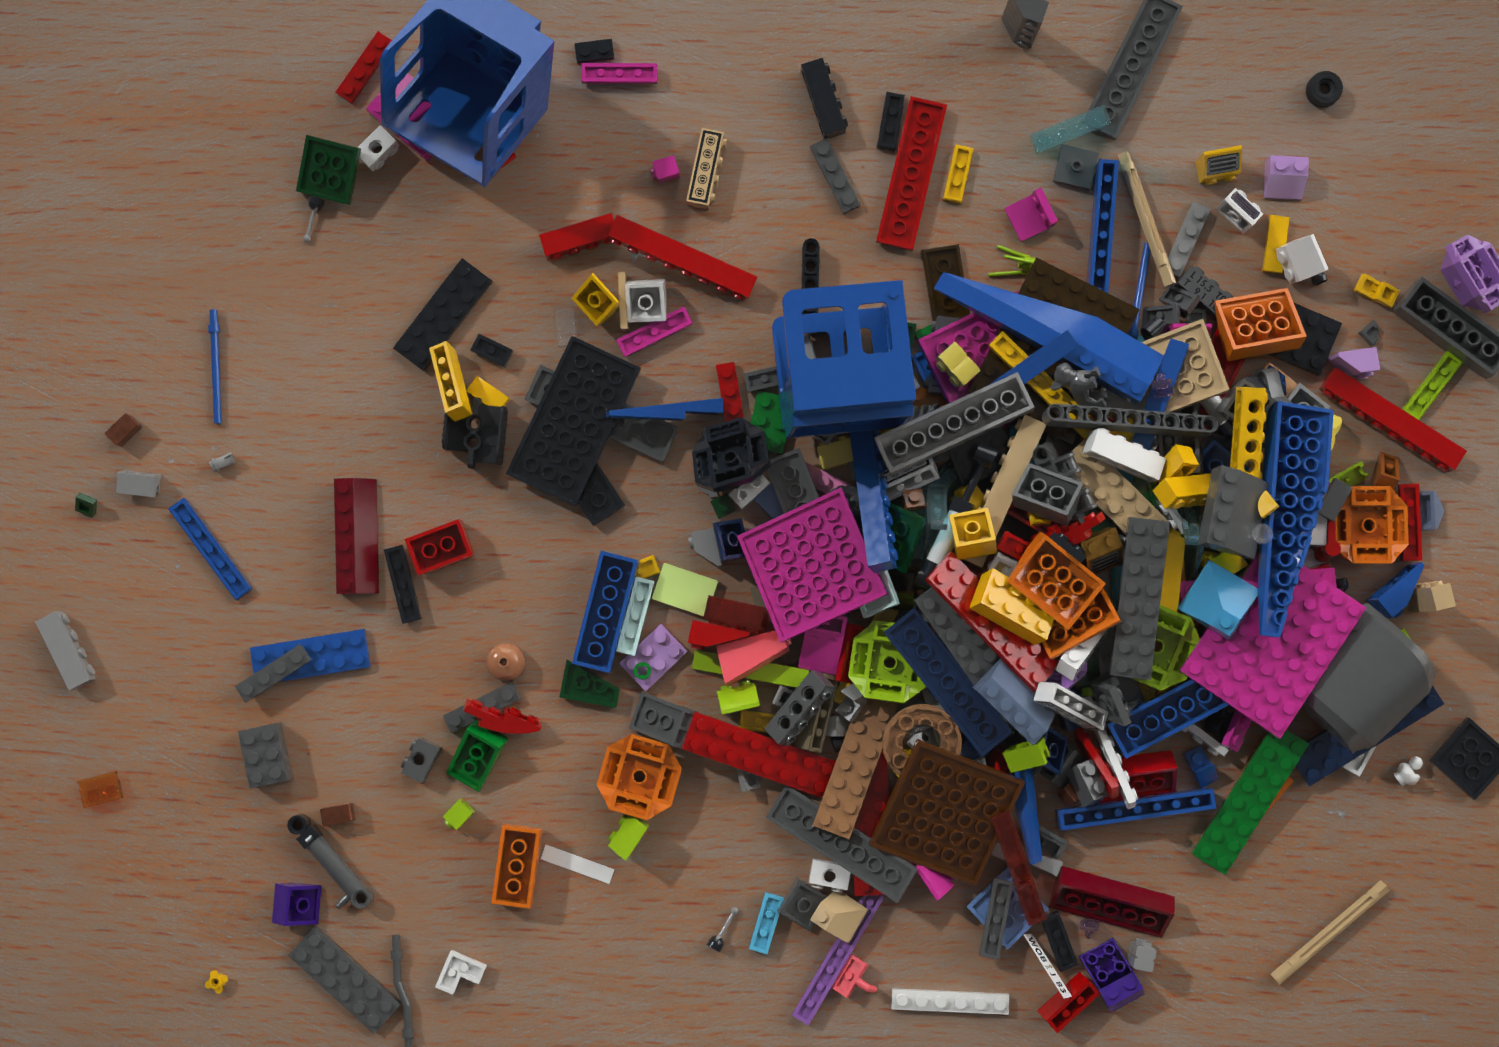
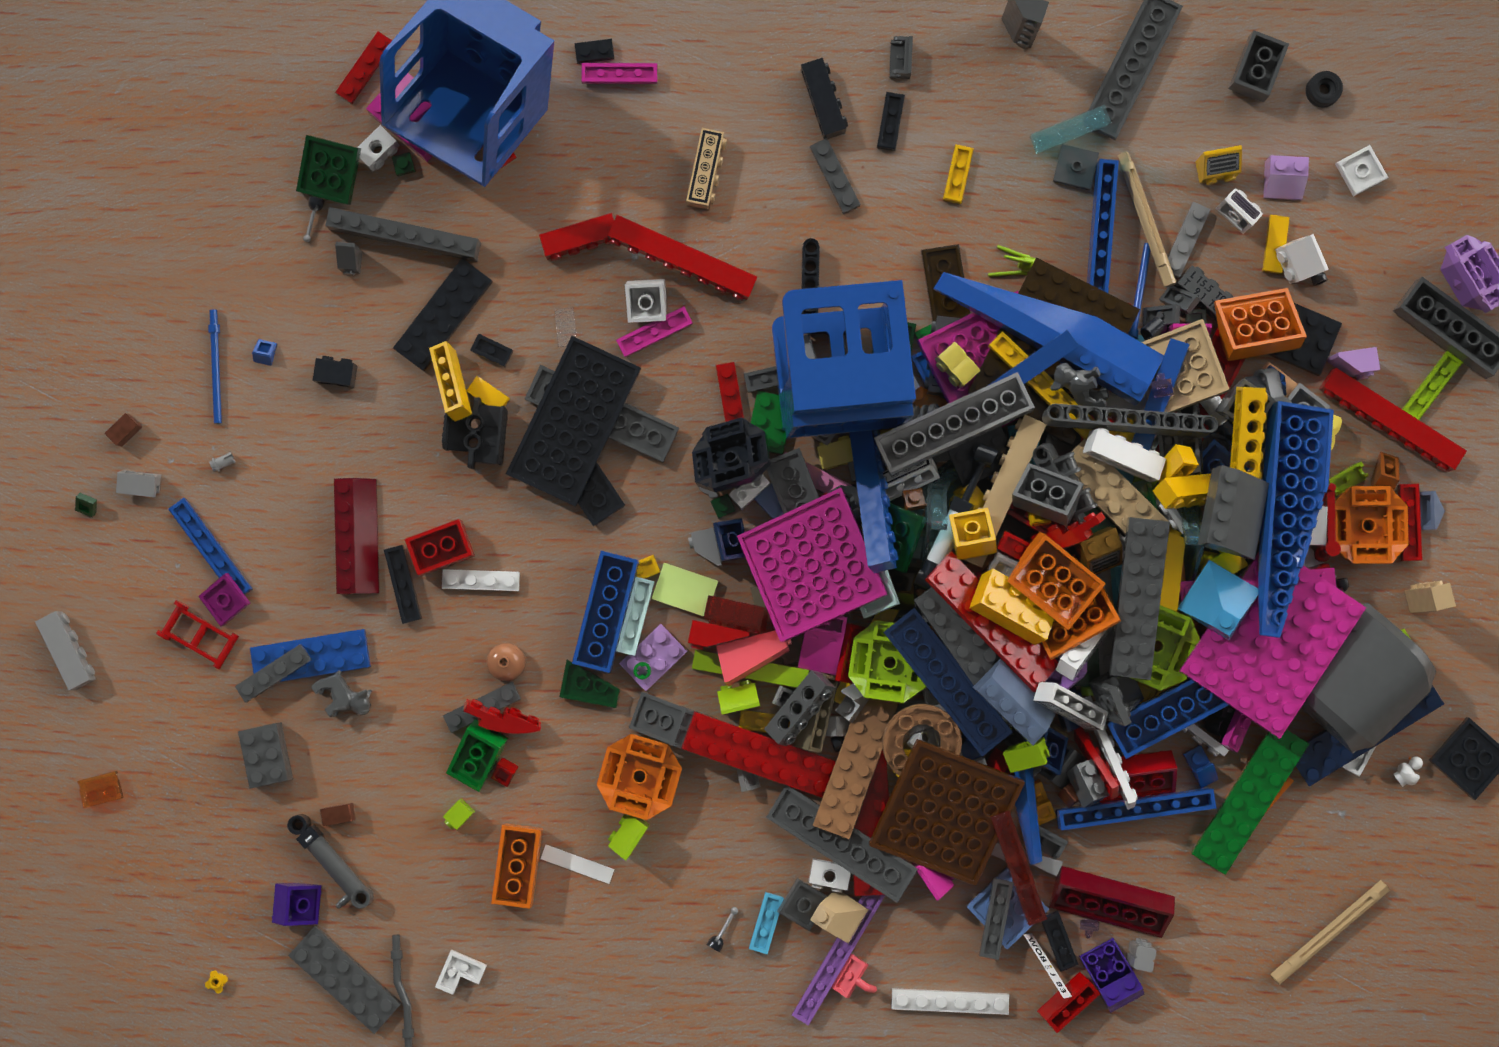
(183, 608): none -> red piece
(224, 599): none -> magenta tile
(264, 352): none -> blue slope
(334, 372): none -> black brick
(343, 696): none -> dark grey animal
(348, 258): none -> dark grey slope
(403, 164): none -> dark green plate
(403, 234): none -> dark grey brick
(430, 753): dark grey brick -> none
(481, 580): none -> white plate
(504, 772): none -> red slope
(596, 300): yellow slope -> none
(622, 279): tan tile -> none
(665, 169): dark pink brick -> none
(670, 412): blue slope -> none
(901, 57): none -> dark grey hinge
(911, 173): red plate -> none
(1031, 215): dark pink bracket -> none
(1044, 807): none -> light orange slope
(1076, 551): black plate -> none
(1258, 66): none -> dark grey brick
(1262, 533): clear plate -> none
(1266, 504): yellow tile -> none
(1334, 499): dark grey tile -> none
(1361, 170): none -> white plate
(1370, 333): dark grey tile -> none
(1376, 291): yellow slope -> none
(1396, 593): blue slope -> none

